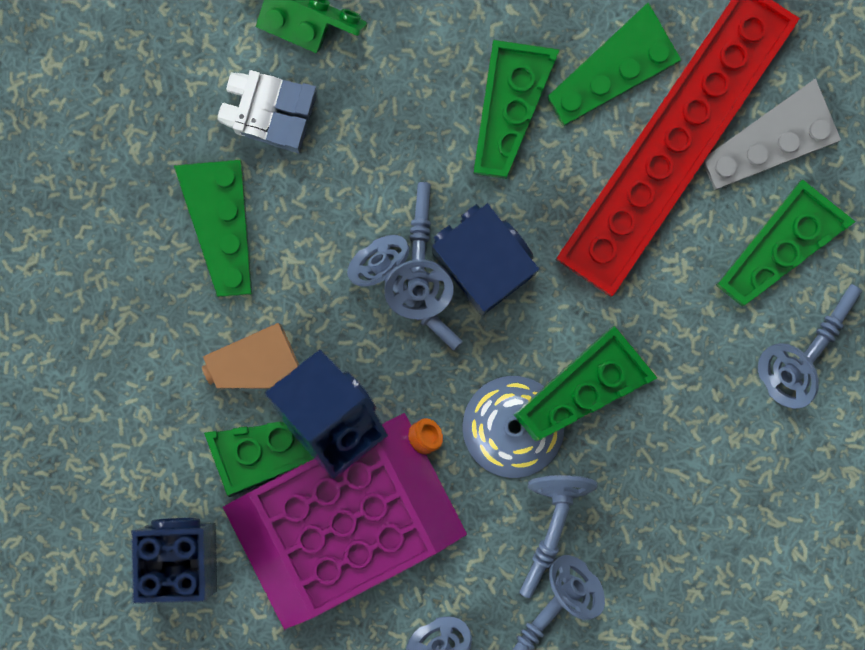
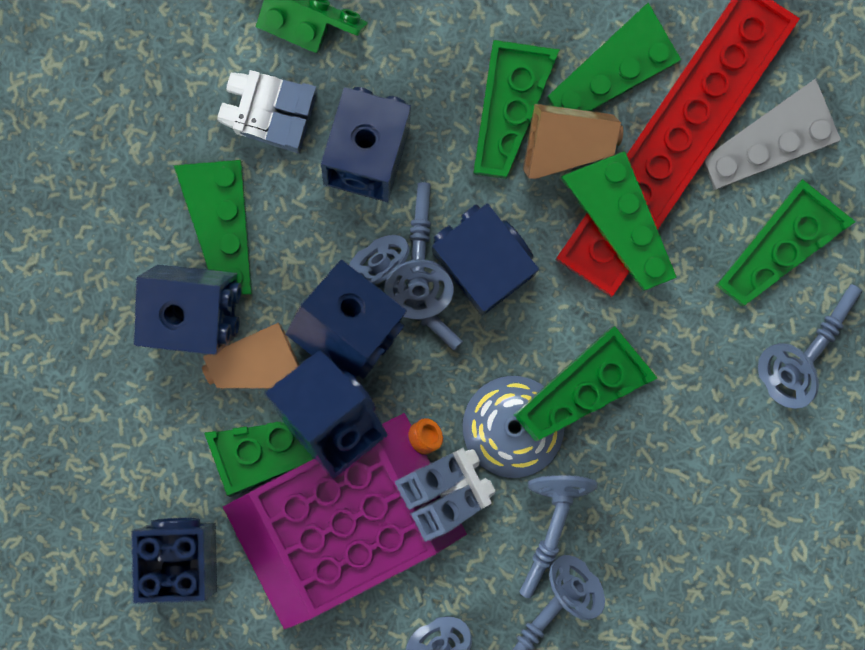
(186, 309): none -> dark blue brick
(347, 321): none -> dark blue brick
(366, 143): none -> dark blue brick
(459, 489): none -> sand blue hips
(568, 139): none -> medium nougat slope
(619, 210): none -> green wing

